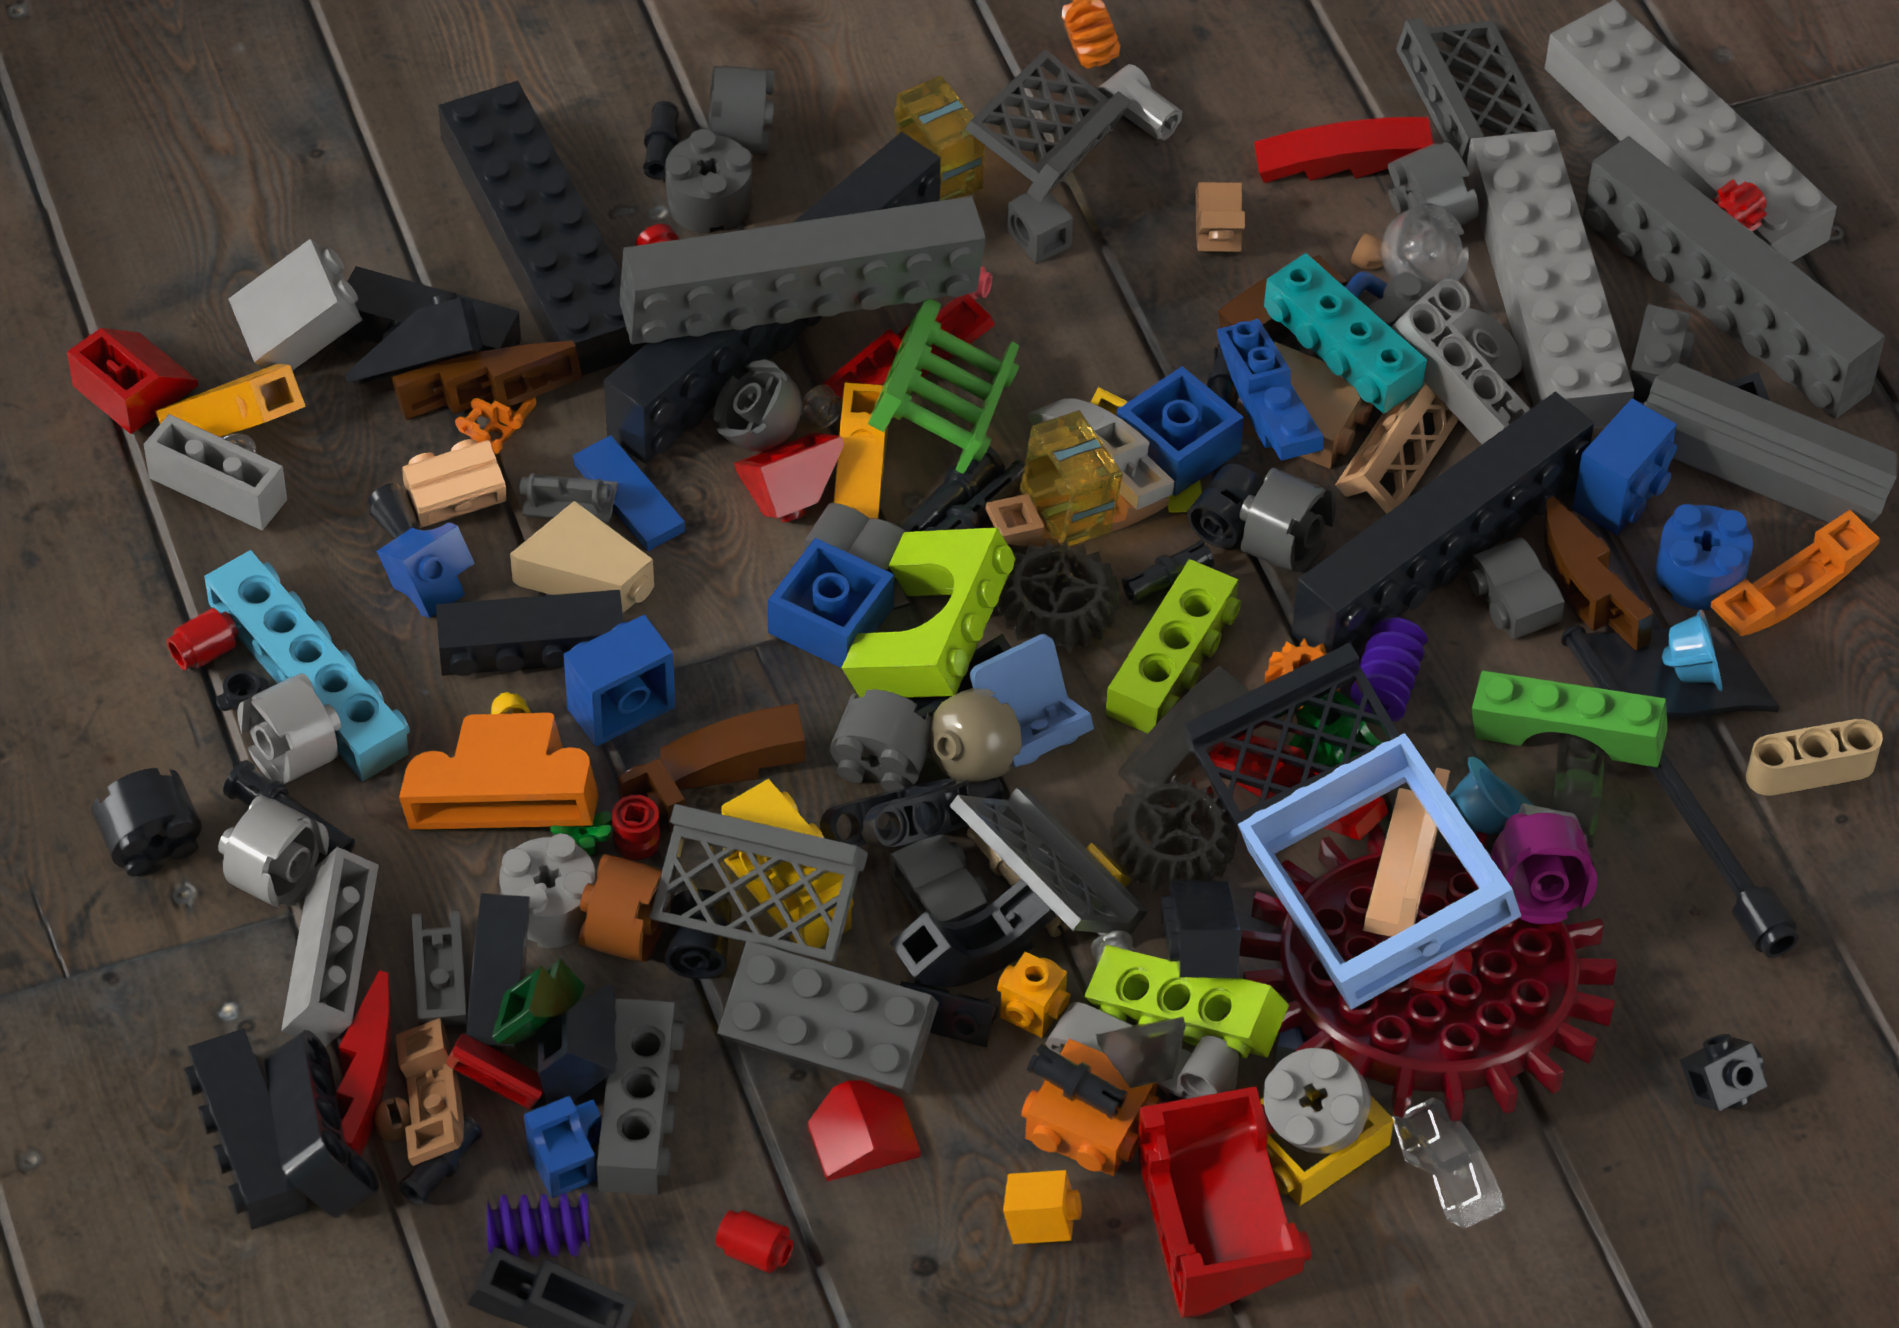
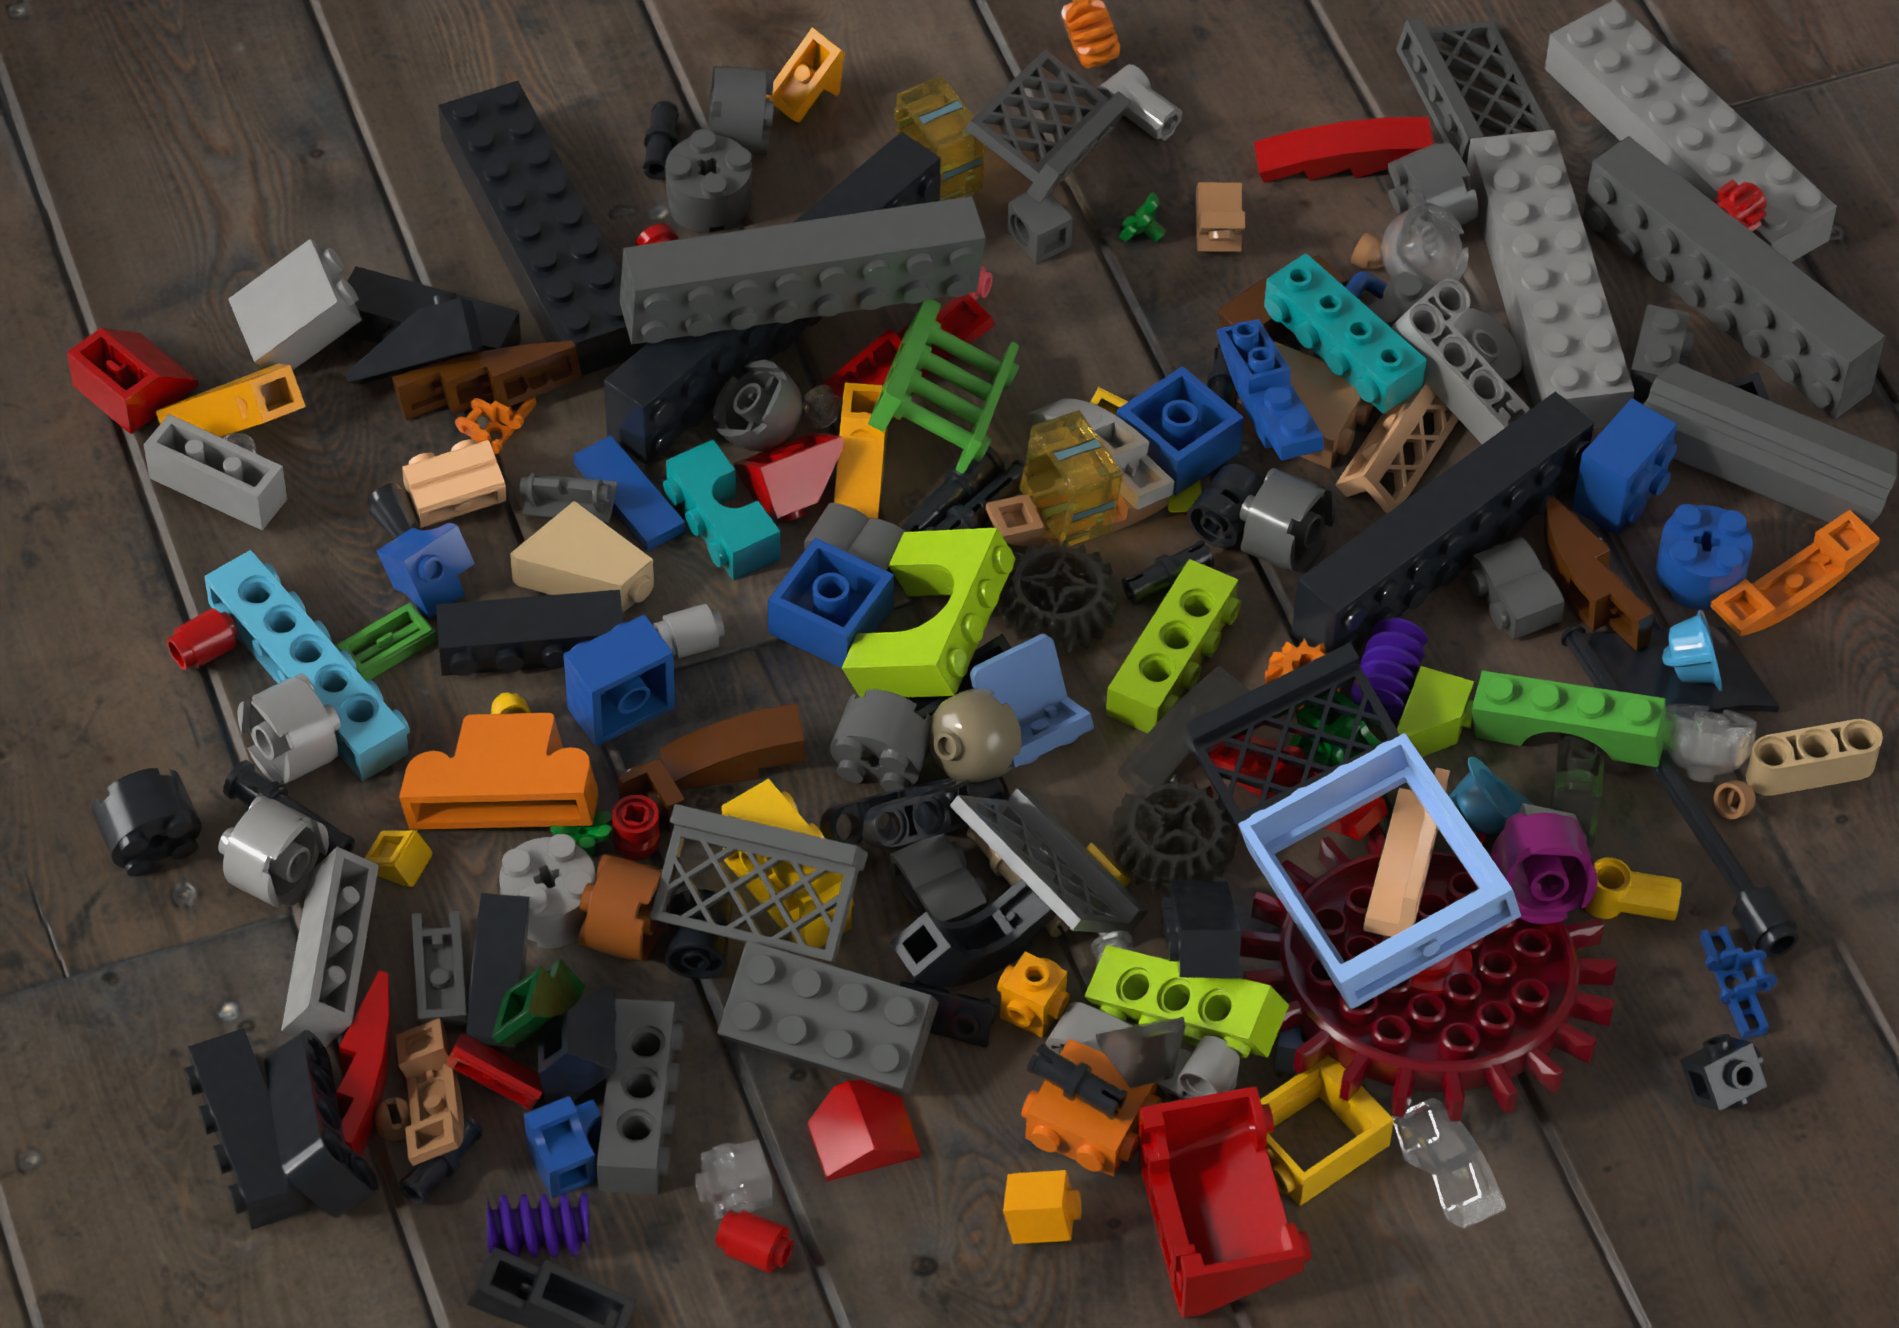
(239, 683): black plate -> none
(389, 647): none -> bright green tile
(400, 856): none -> yellow slope
(691, 630): none -> light grey brick
(734, 1178): none -> clear brick
(735, 537): none -> teal arch
(810, 70): none -> light orange slope
(1144, 221): none -> green plant
(1290, 1090): light grey brick -> none
(1437, 710): none -> lime slope
(1632, 892): none -> yellow piece
(1707, 740): none -> clear cylinder
(1729, 794): none -> medium nougat hinge
(1746, 990): none -> blue piece

